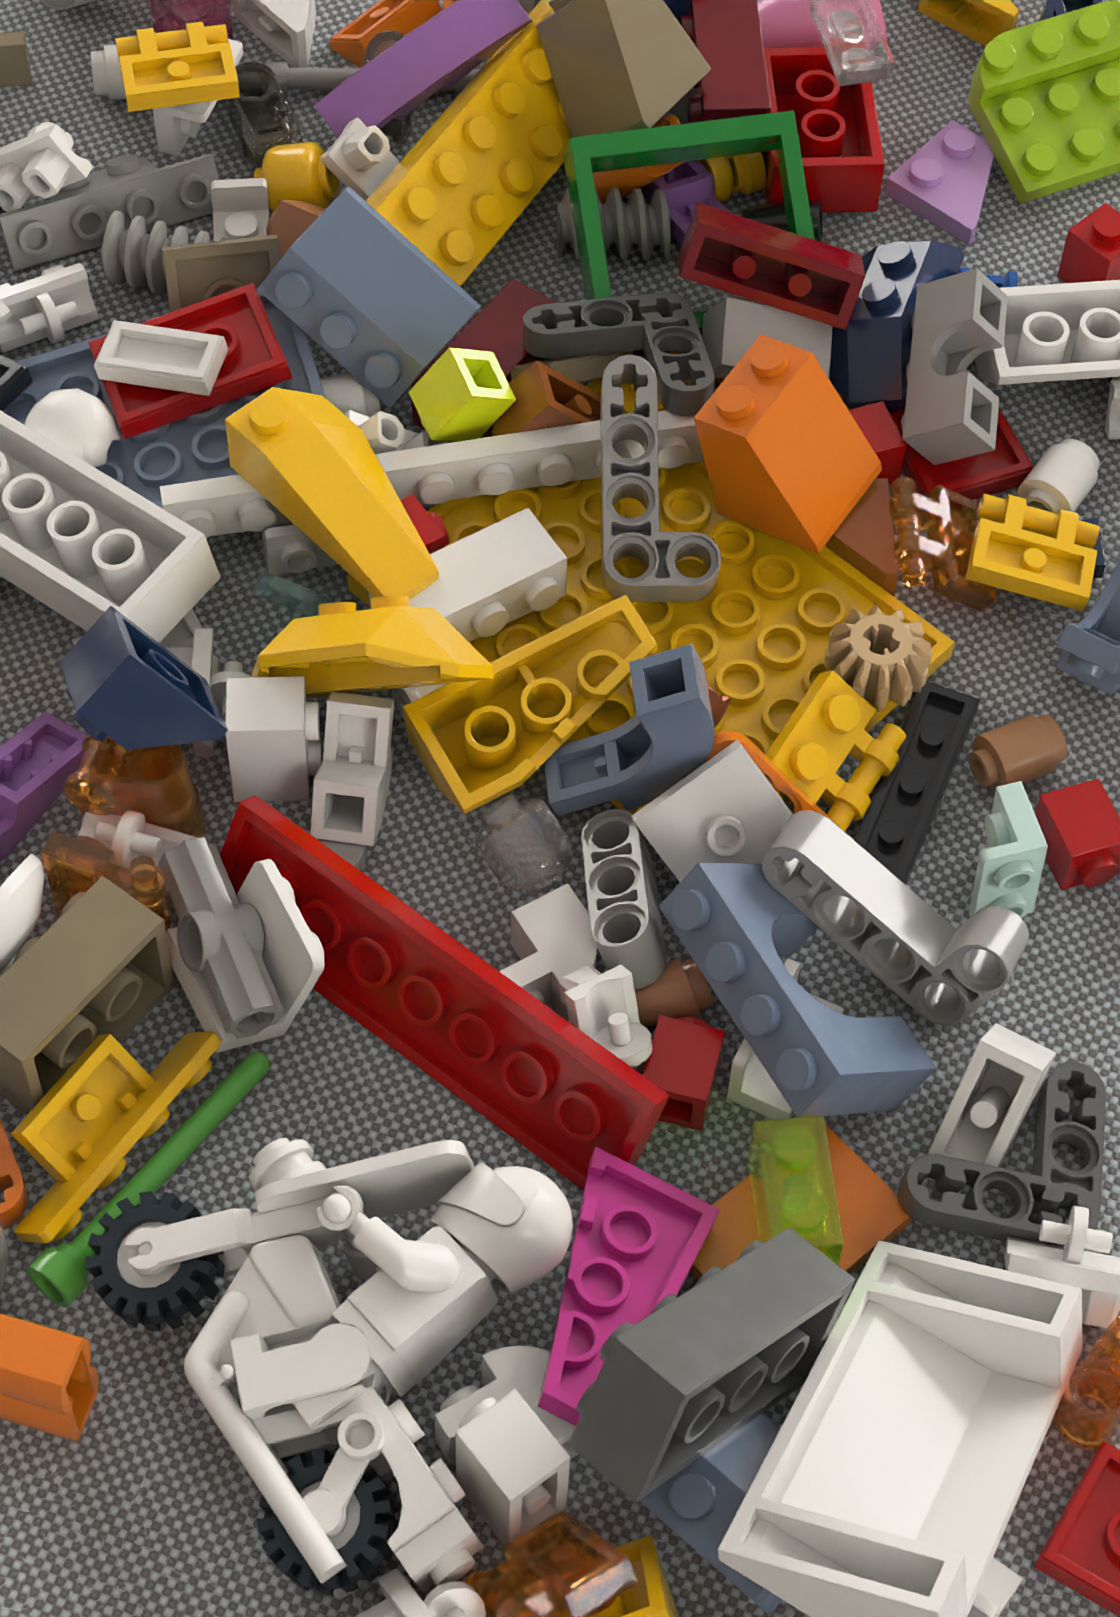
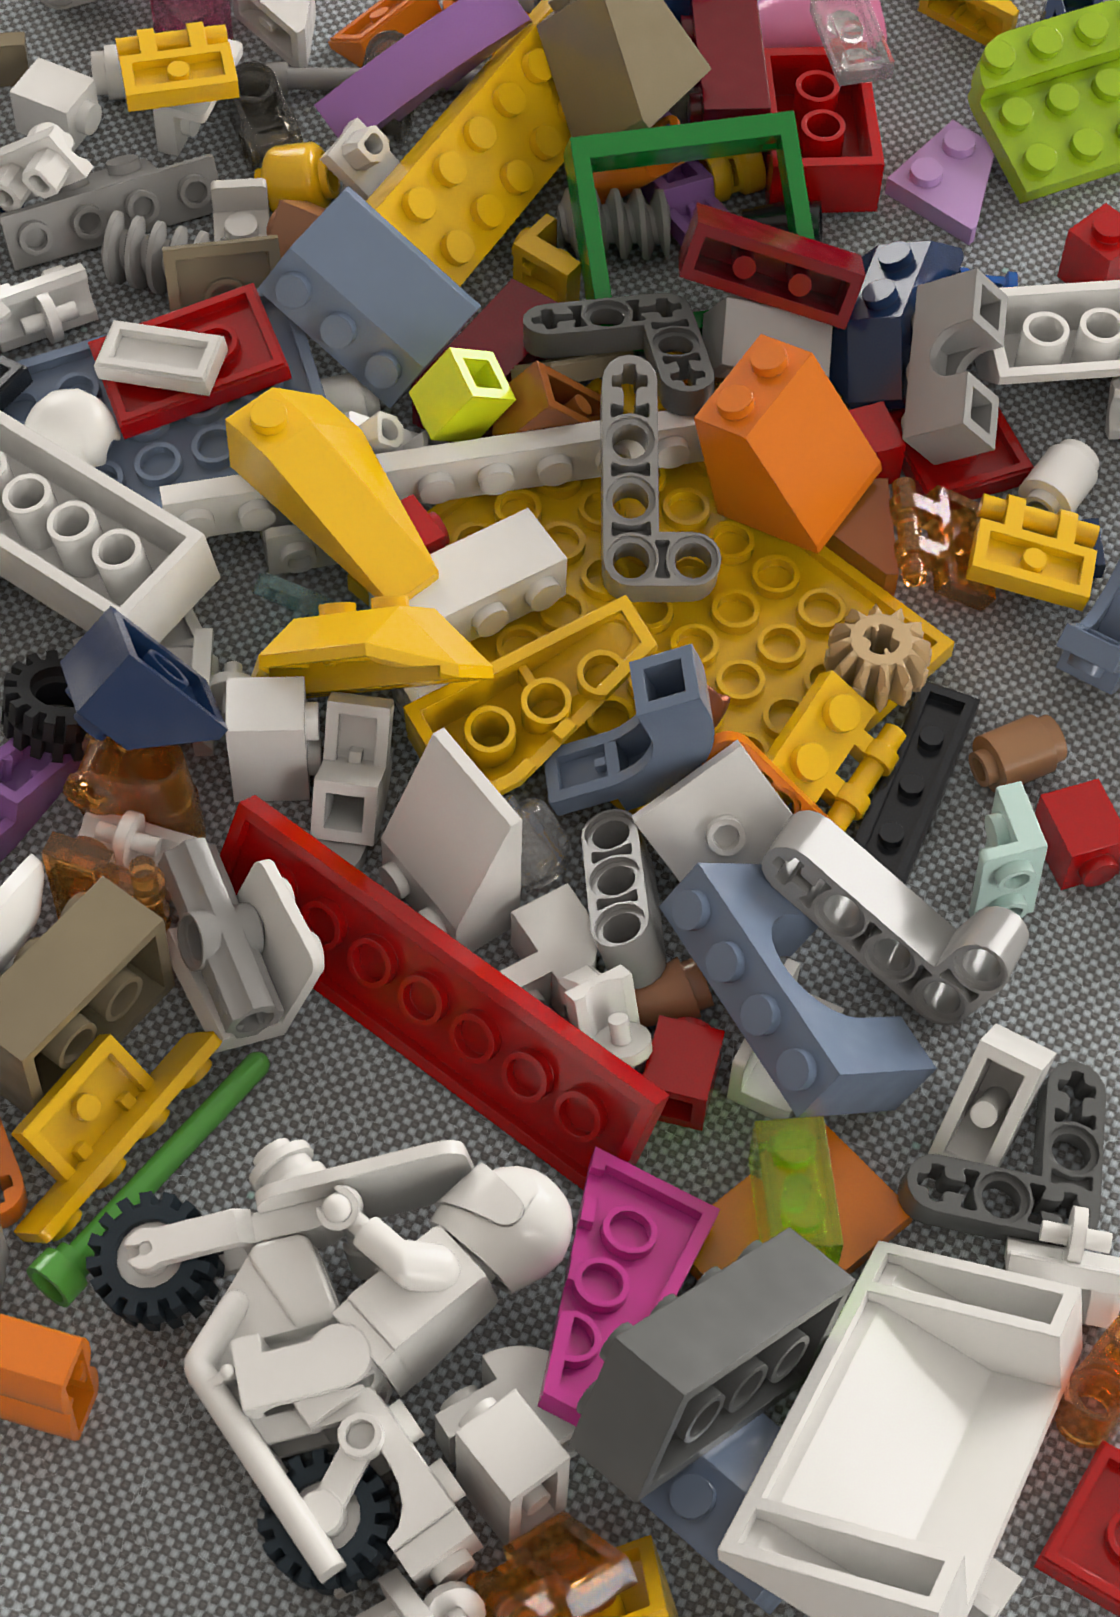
(27, 710): none -> black tyre
(56, 96): none -> white brick
(454, 847): none -> white slope
(544, 266): none -> yellow bracket

